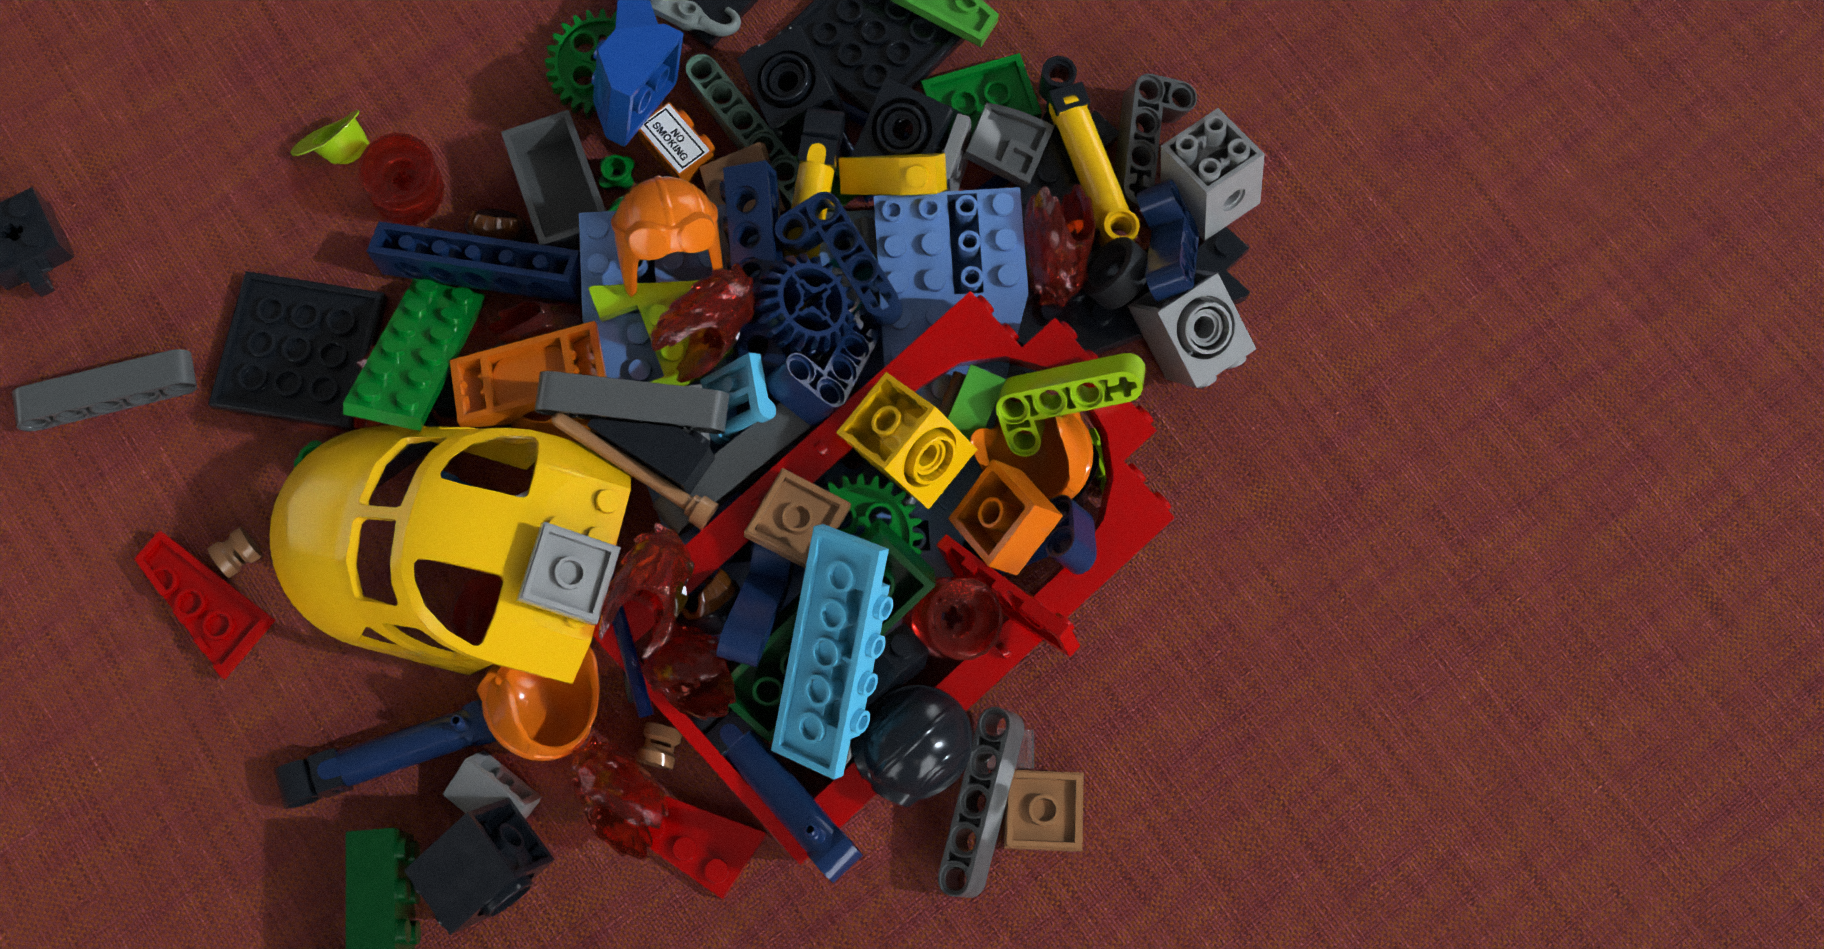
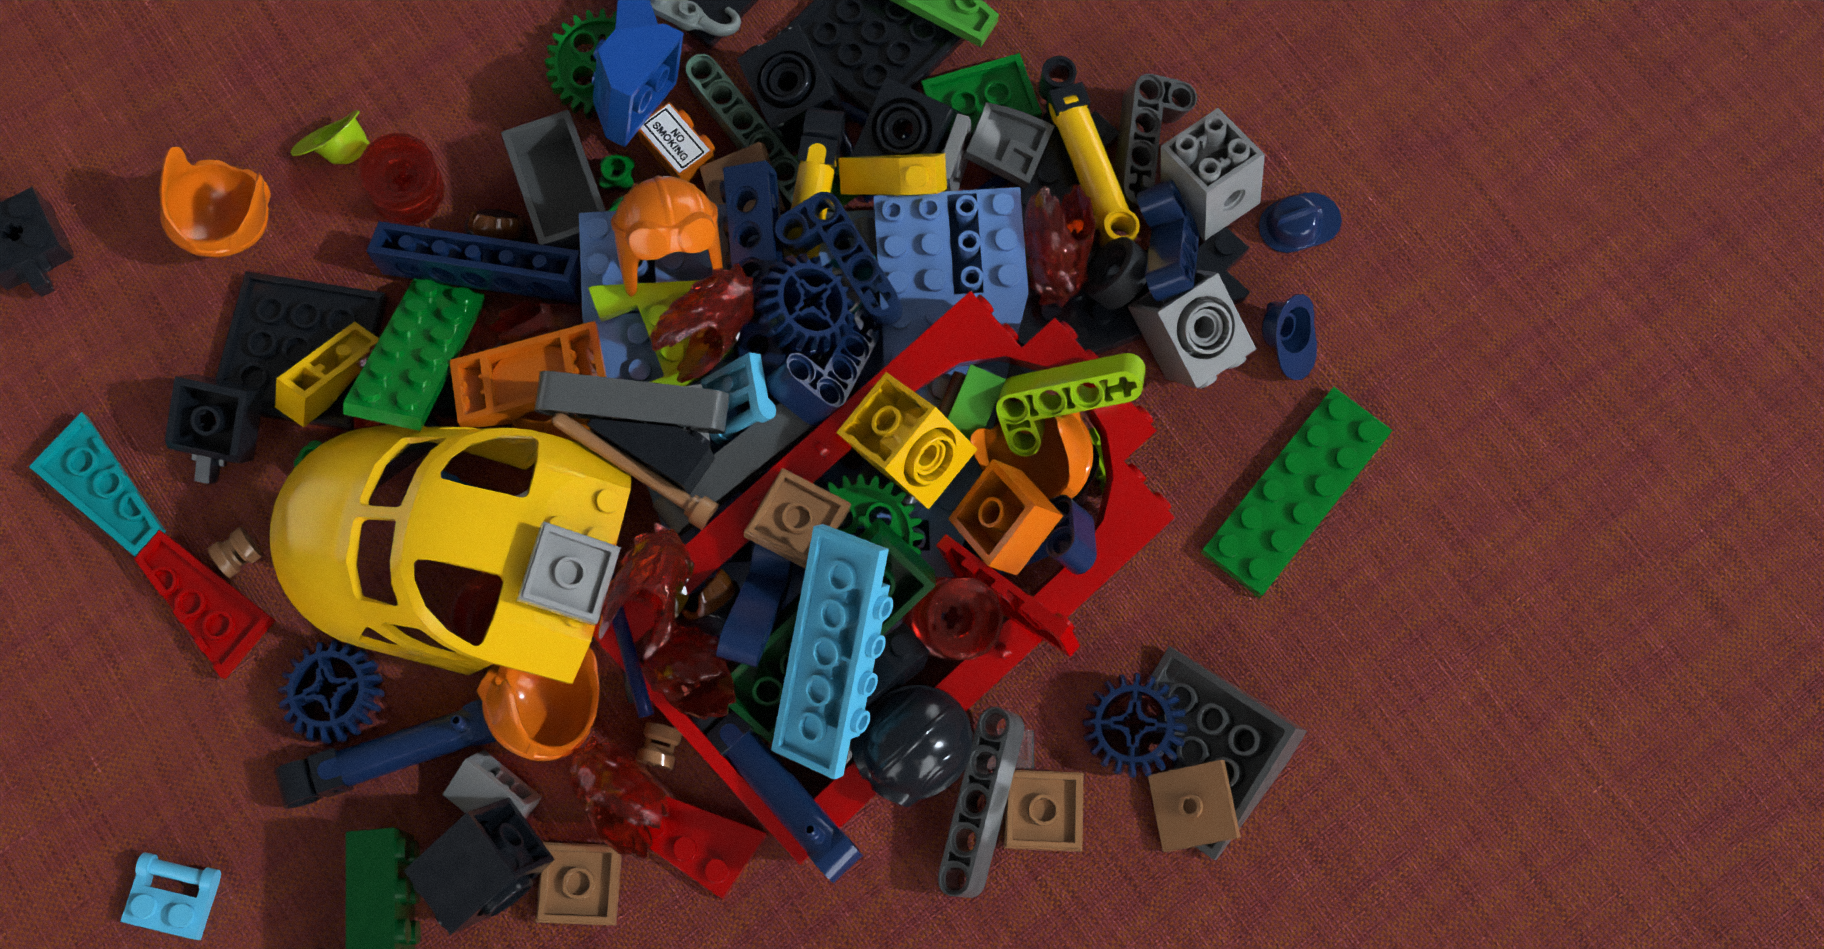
(95, 482): none -> teal wing
(104, 390): dark grey beam -> none
(166, 909): none -> medium azure plate
(211, 205): none -> orange piece
(213, 442): none -> black hinge
(321, 664): none -> dark blue gear
(322, 375): none -> yellow slope
(579, 885): none -> medium nougat plate
(1153, 726): none -> dark blue gear
(1194, 806): none -> medium nougat plate
(1227, 727): none -> dark grey slope
(1292, 333): none -> dark blue piece
(1296, 492): none -> green plate
(1300, 222): none -> dark blue piece

